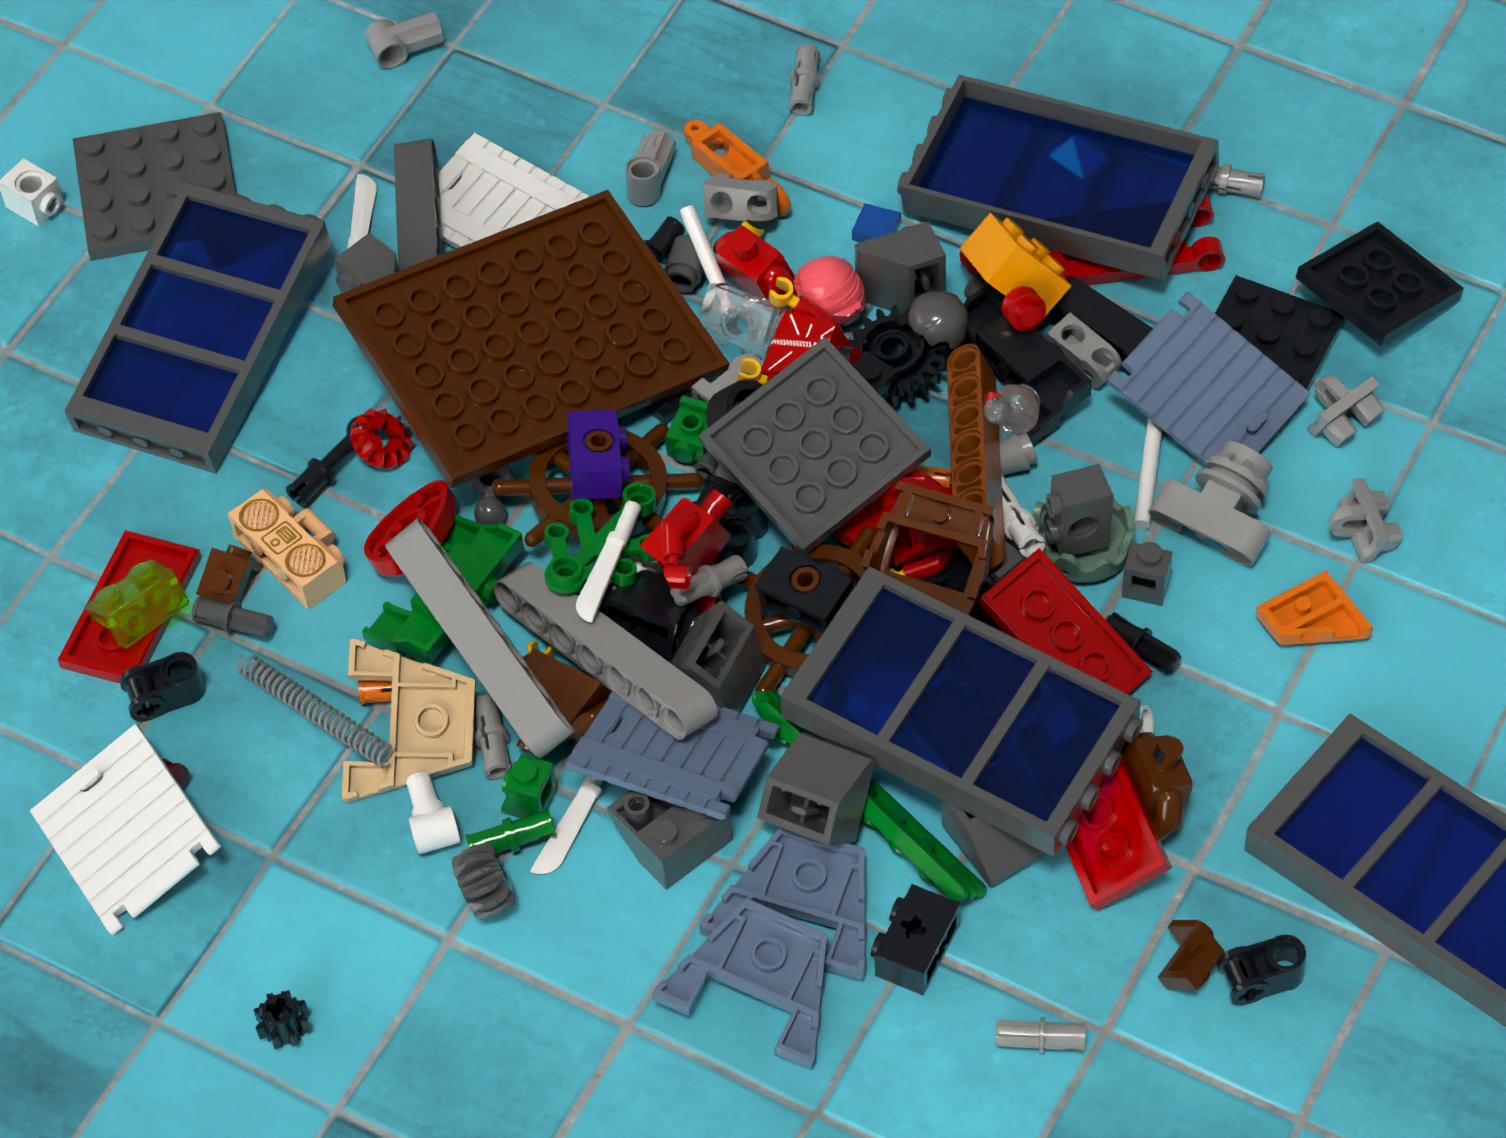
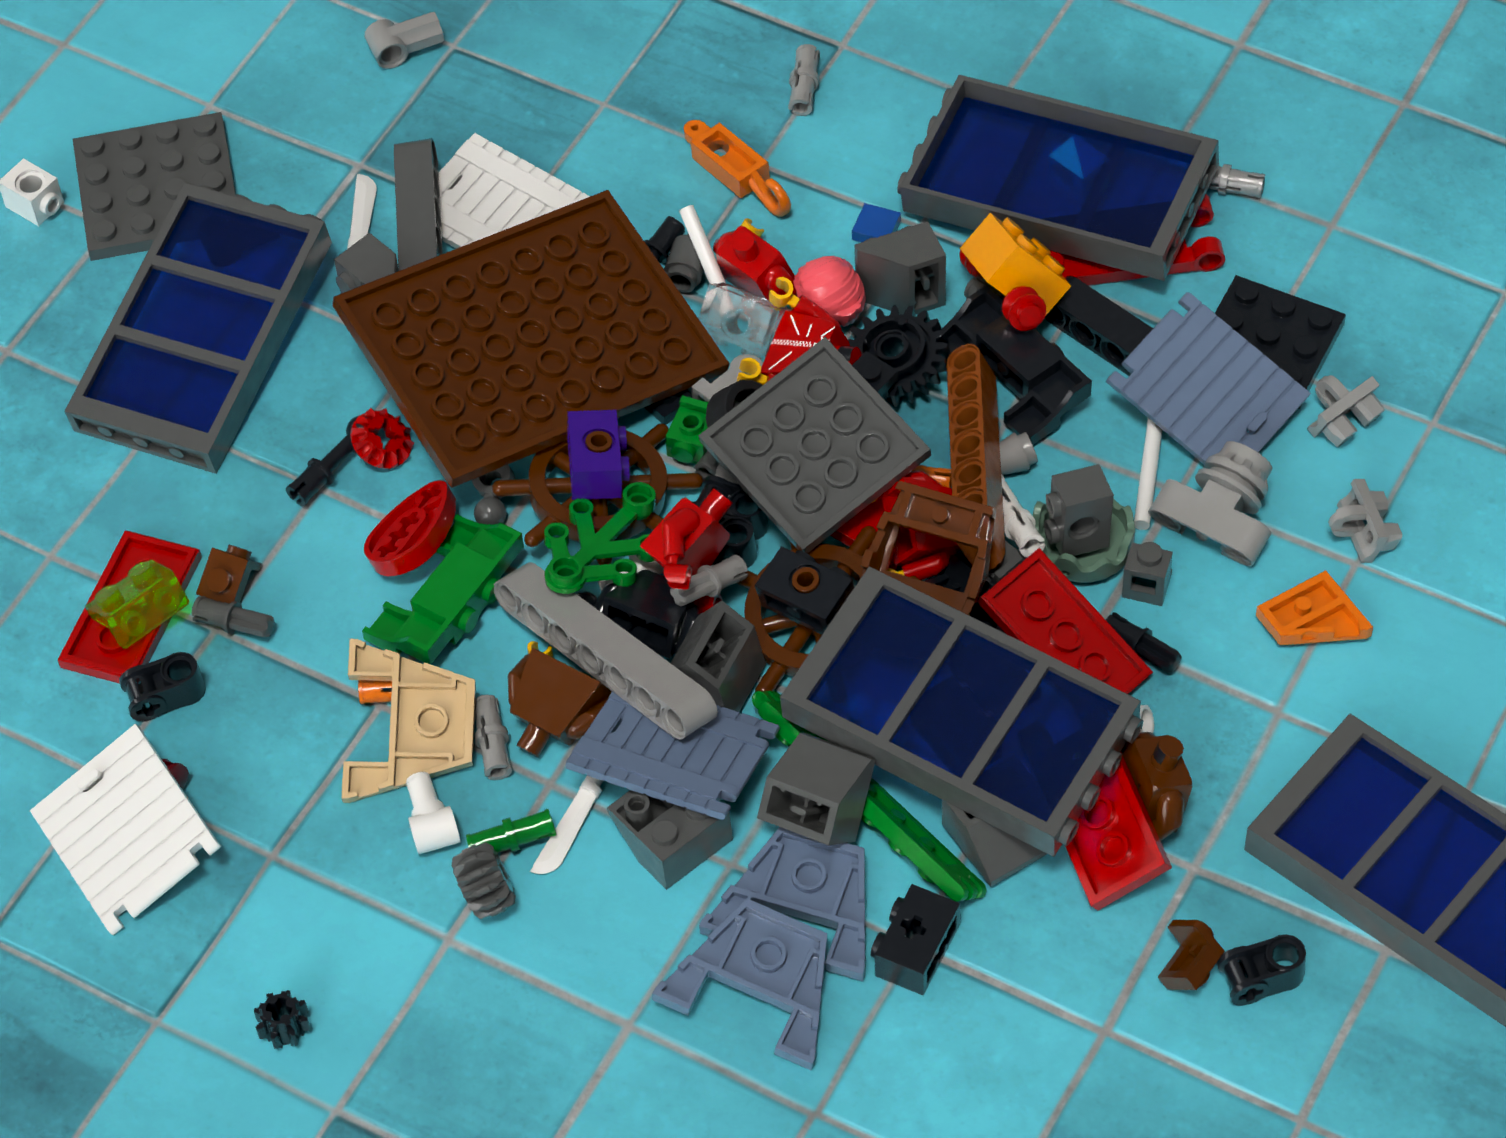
(286, 550): light nougat piece -> none
(299, 709): light grey piece -> none
(479, 639): light grey beam -> none
(528, 787): green brick -> none
(601, 574): white piece -> none
(649, 167): light grey piece -> none
(739, 198): light grey leg -> none
(939, 318): dark grey hair -> none
(1013, 408): clear animal -> none
(1040, 1035): light grey axle -> none
(1085, 349): light grey leg -> none
(1379, 283): black plate -> none

